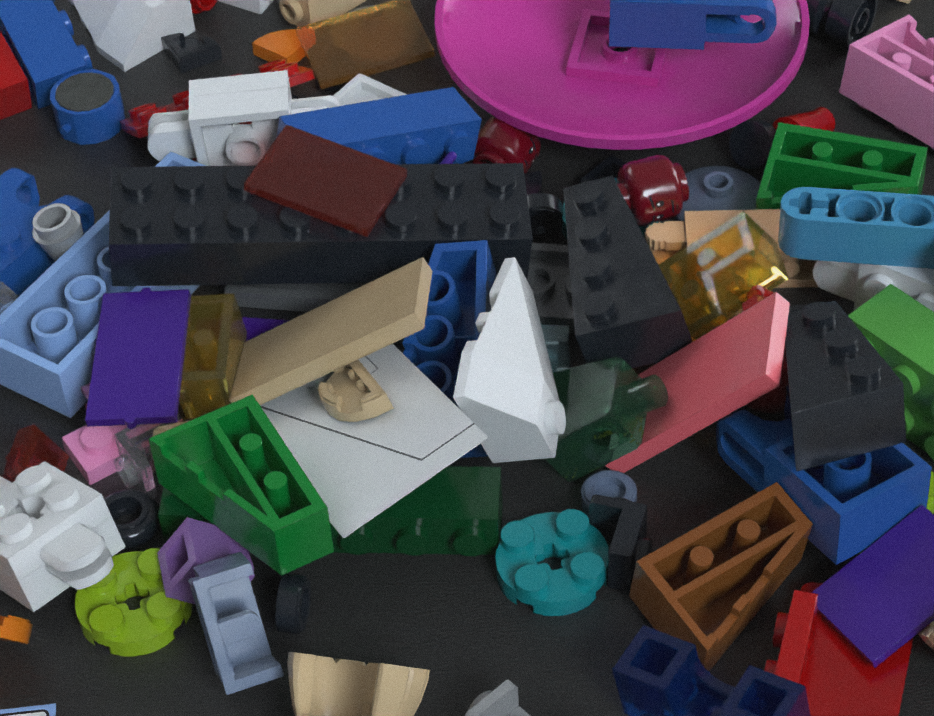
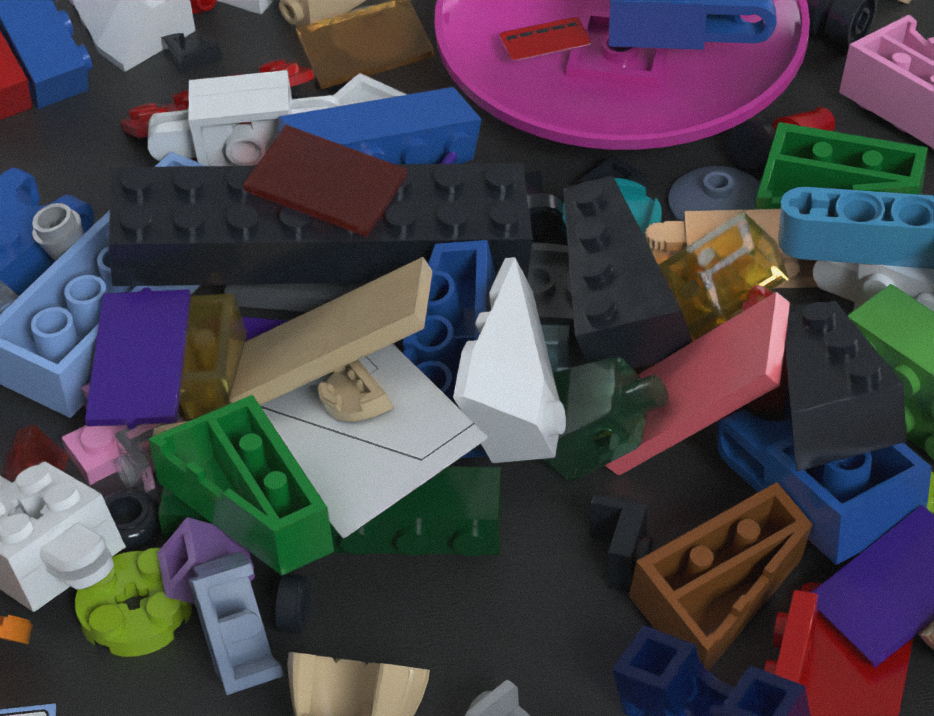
(87, 106): blue piece -> none
(279, 45): orange tile -> none
(505, 144): dark red head -> none
(545, 38): none -> red sticker
(545, 536): teal plate -> none
(609, 484): sand blue tile -> none
(653, 188): dark red head -> none

